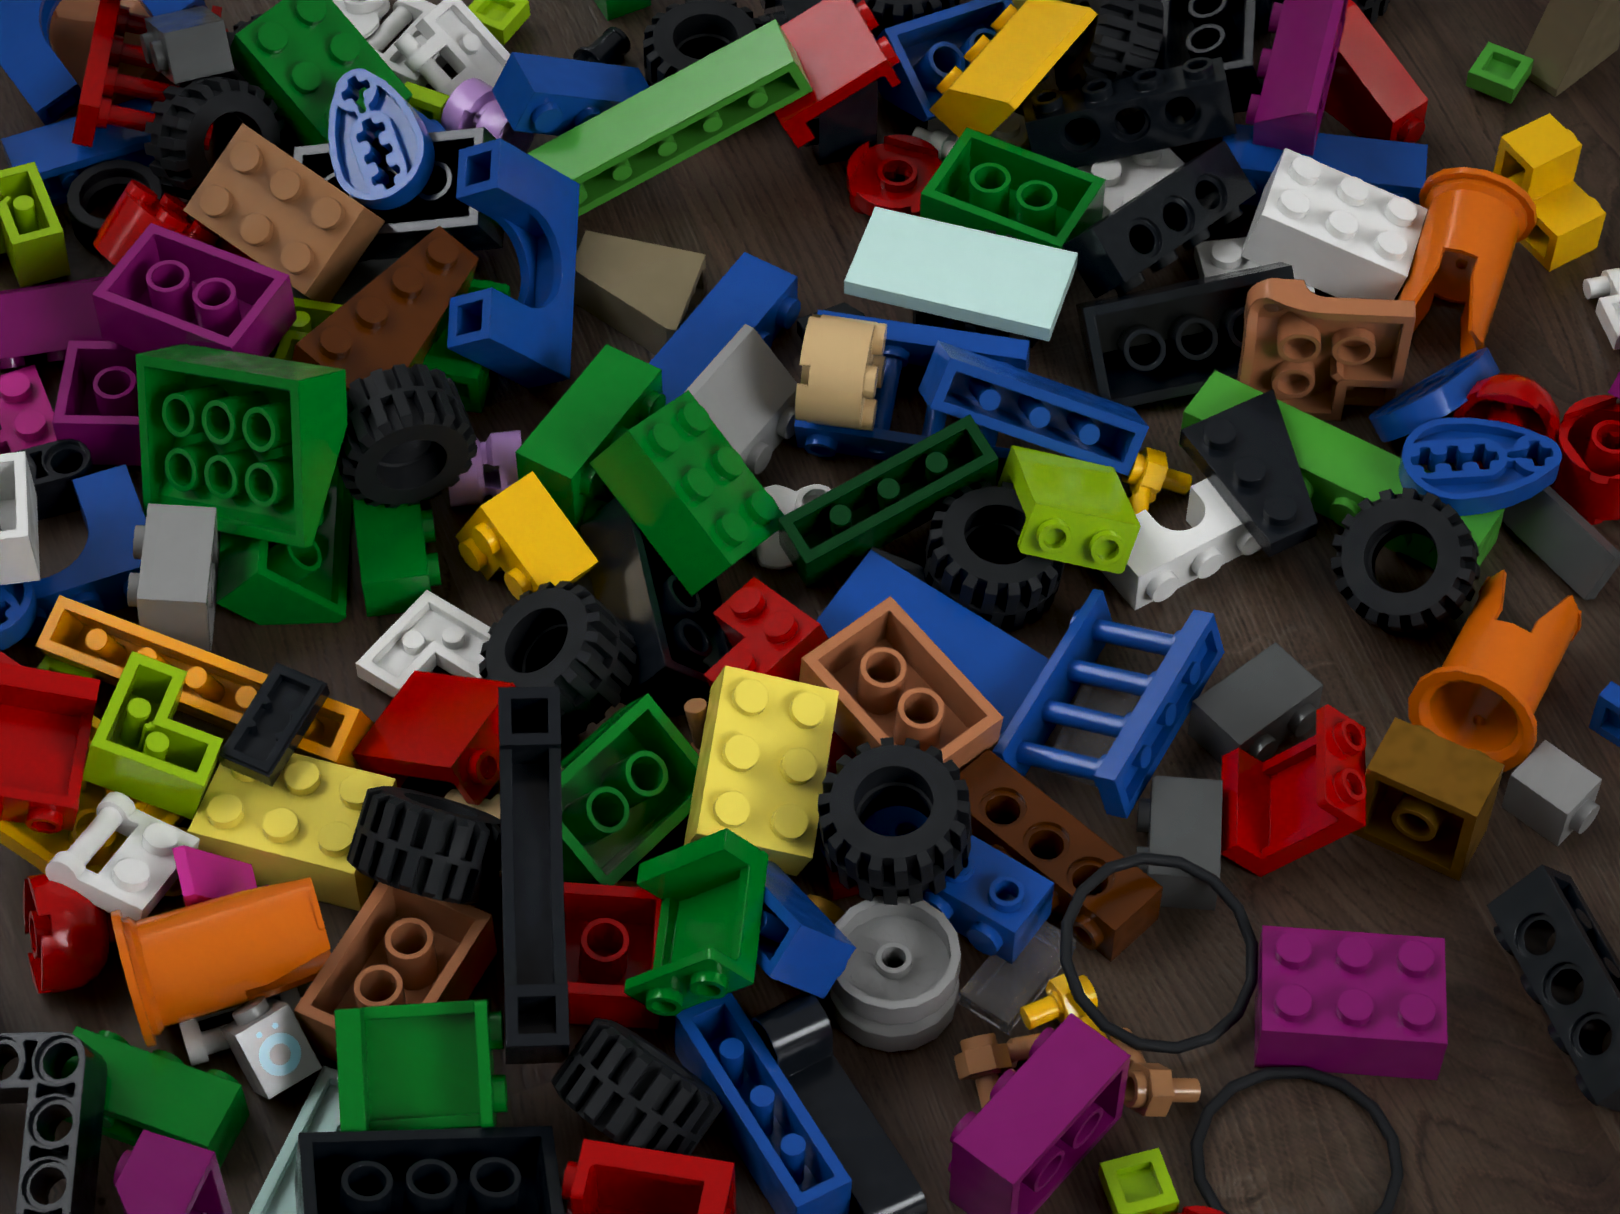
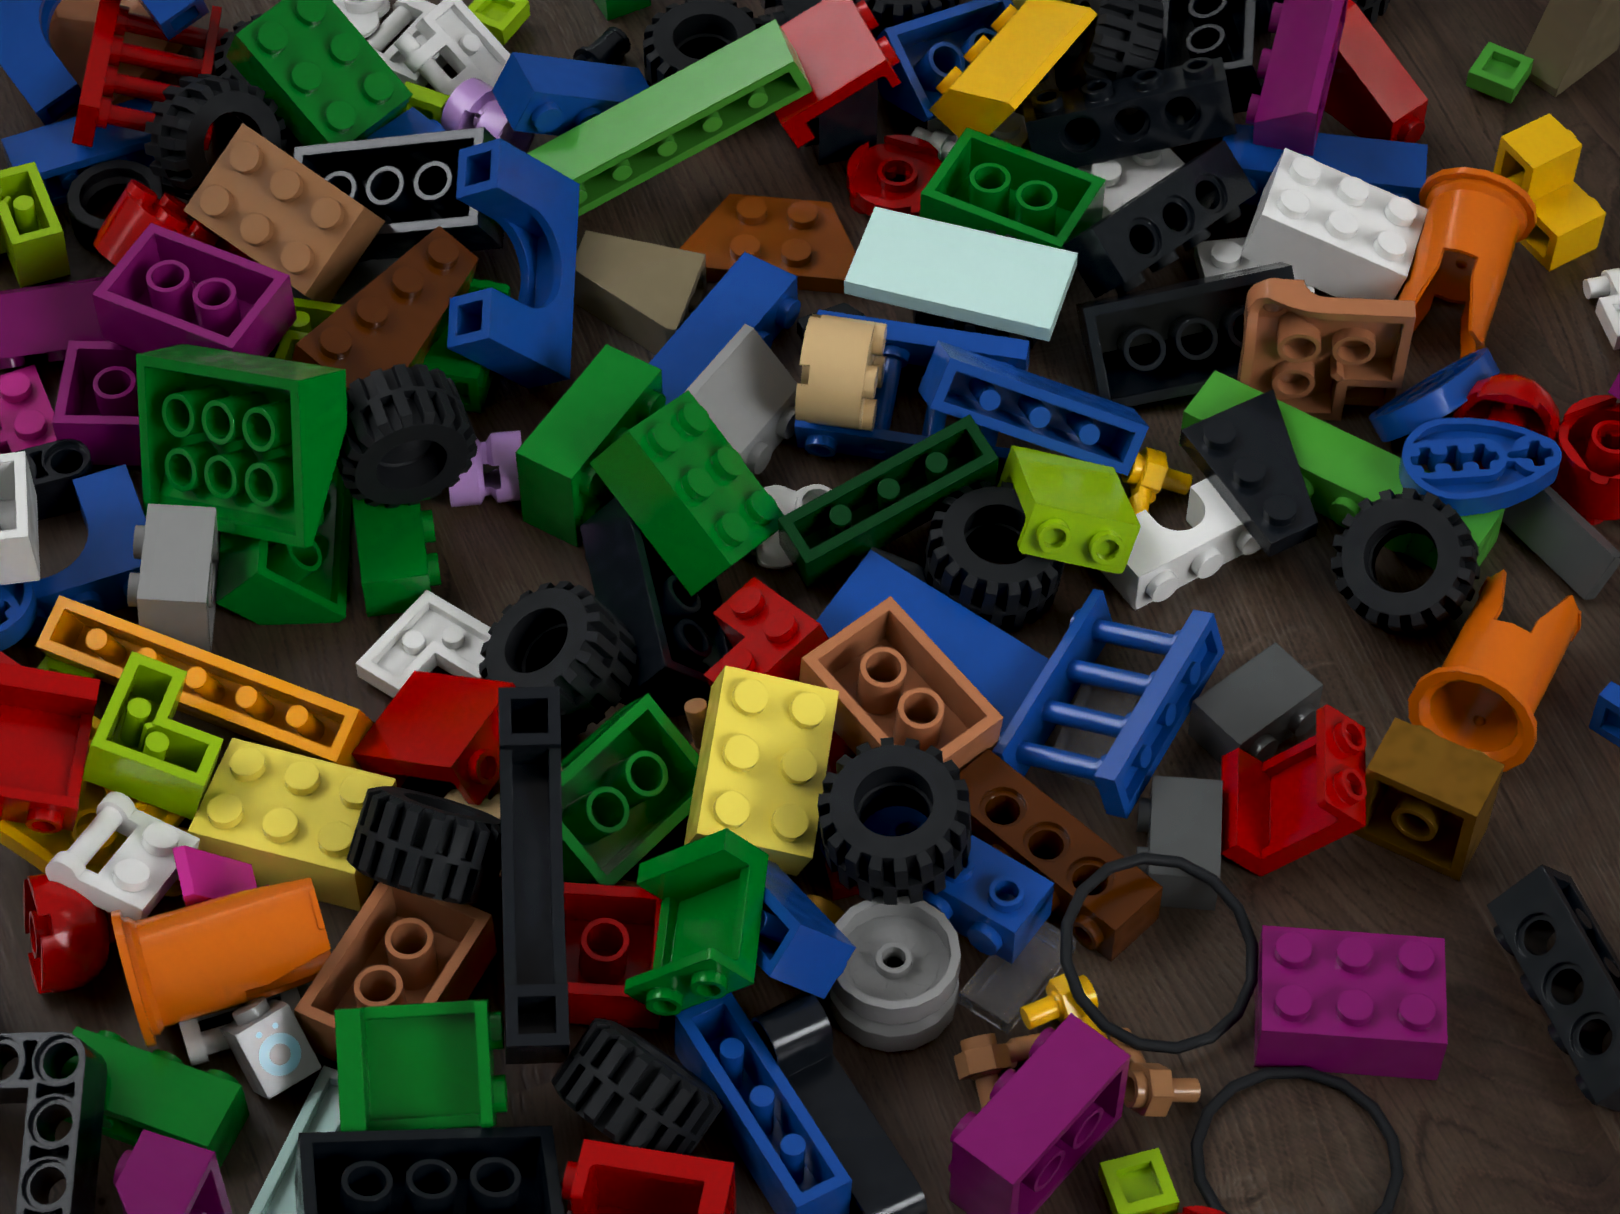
(187, 44): dark grey brick -> none
(274, 724): black plate -> none
(402, 134): piece -> none
(525, 538): yellow brick -> none
(785, 232): none -> dark orange wing
(1552, 794): light grey brick -> none

